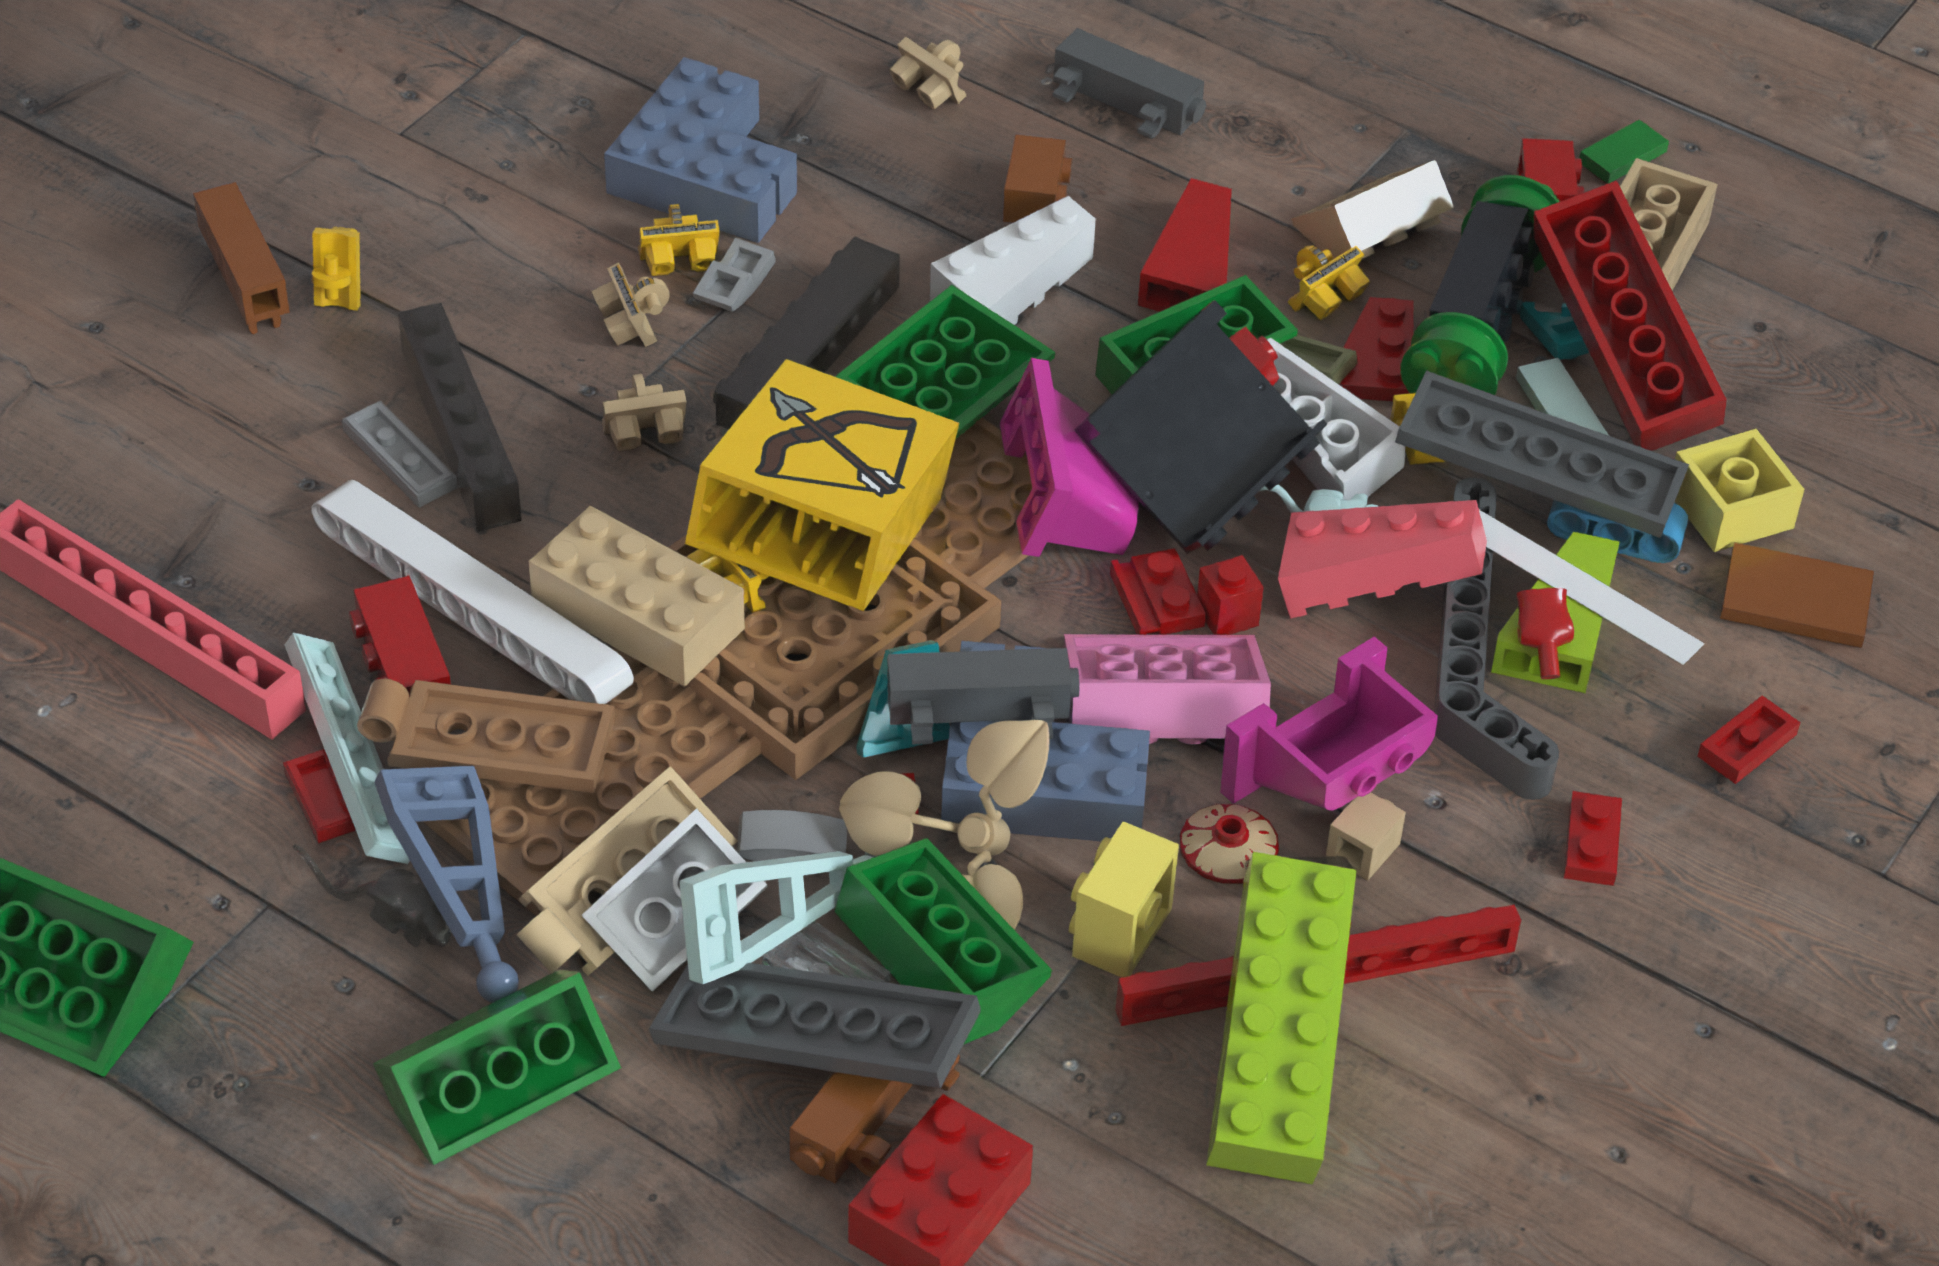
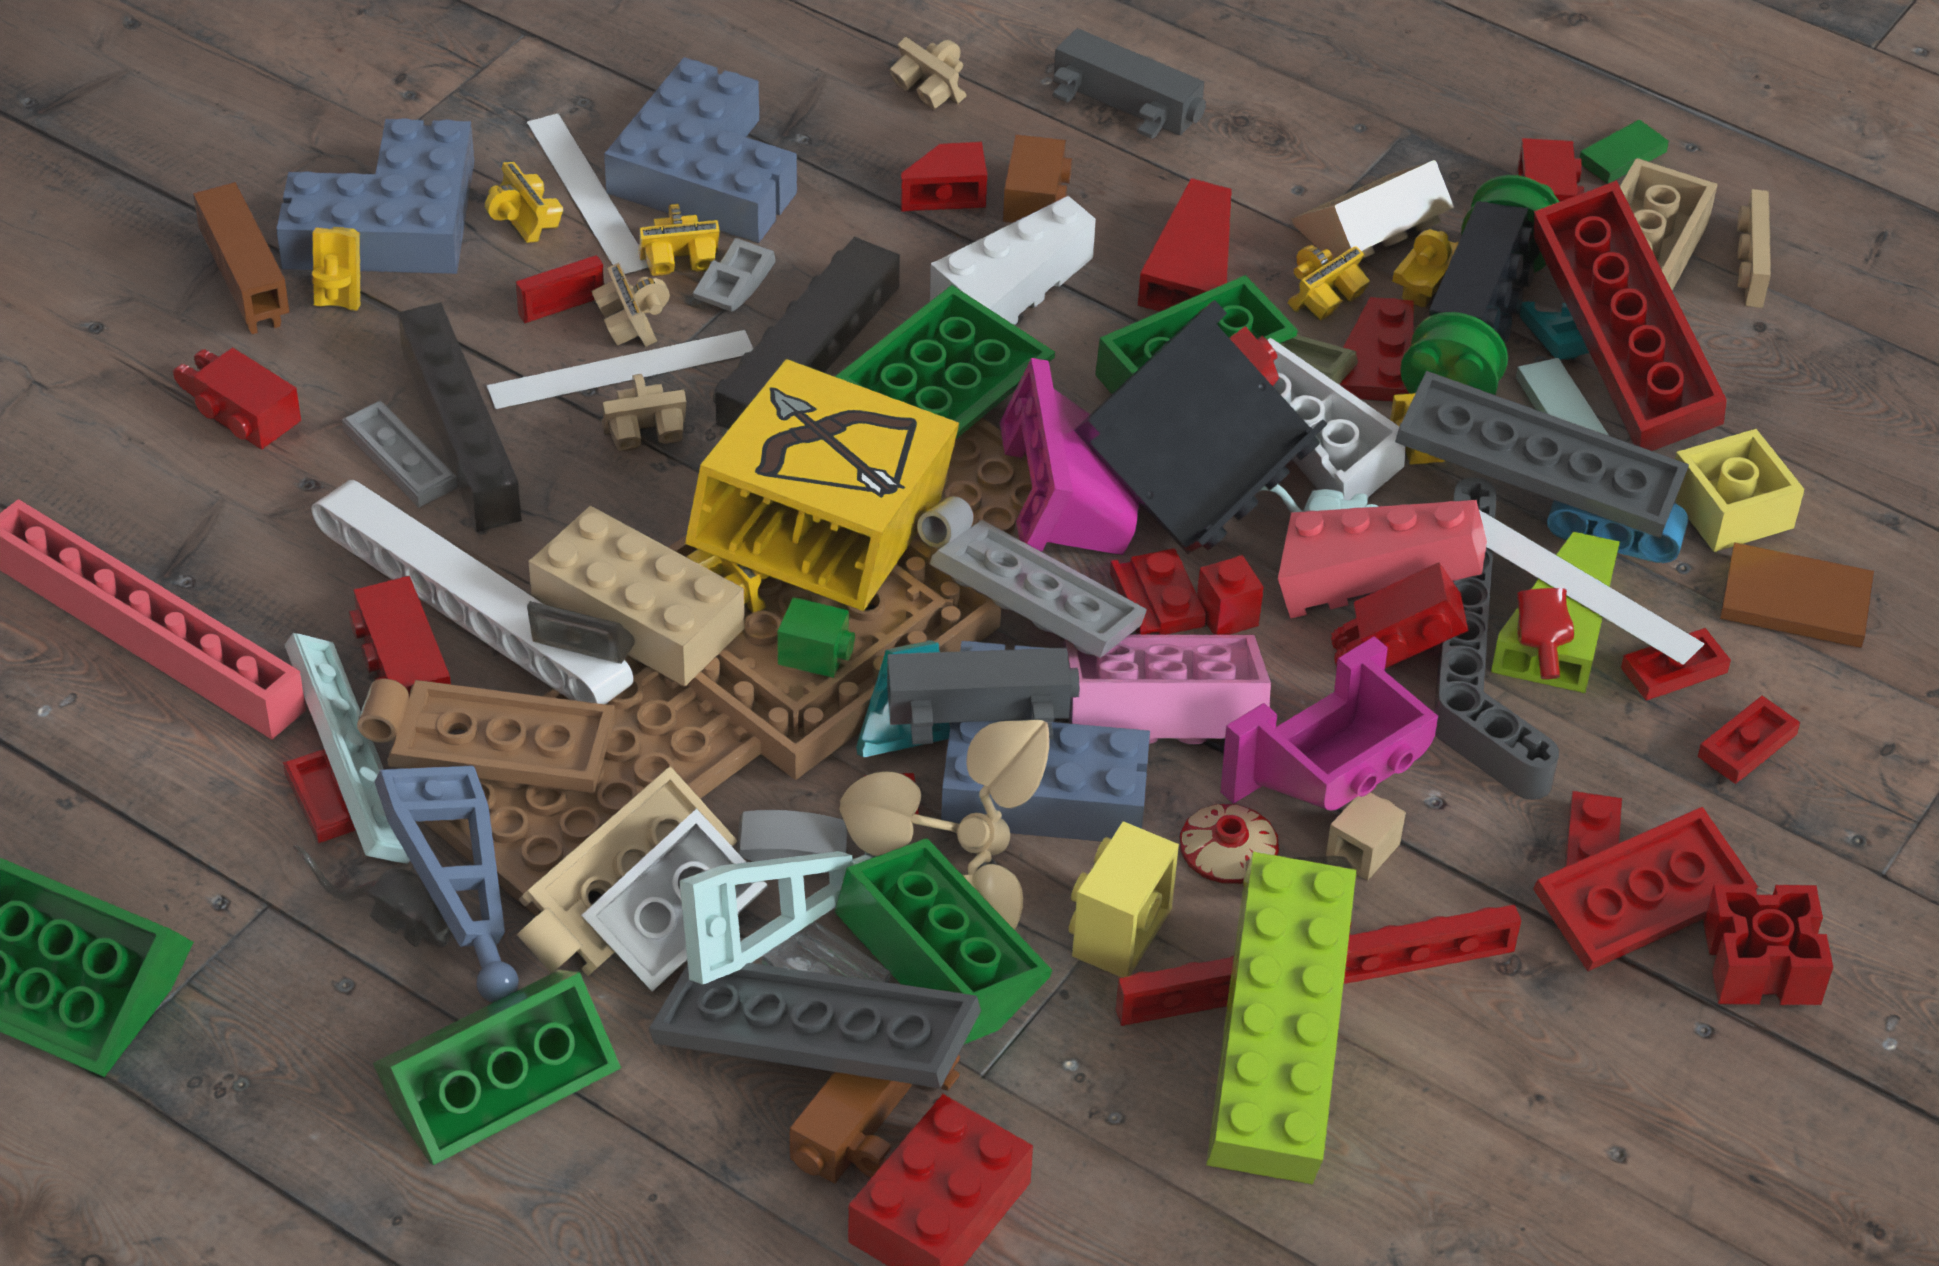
(241, 395): none -> red hinge
(405, 212): none -> sand blue piece
(522, 203): none -> yellow hips
(559, 289): none -> red tile
(579, 632): none -> clear smoke slope
(587, 192): none -> white sticker
(619, 369): none -> white sticker
(814, 637): none -> green brick
(946, 179): none -> red slope
(1027, 580): none -> light grey hinge
(1406, 616): none -> red hinge
(1425, 266): none -> yellow hips
(1640, 888): none -> red plate
(1659, 674): none -> red plate
(1754, 248): none -> tan plate
(1767, 944): none -> red brick

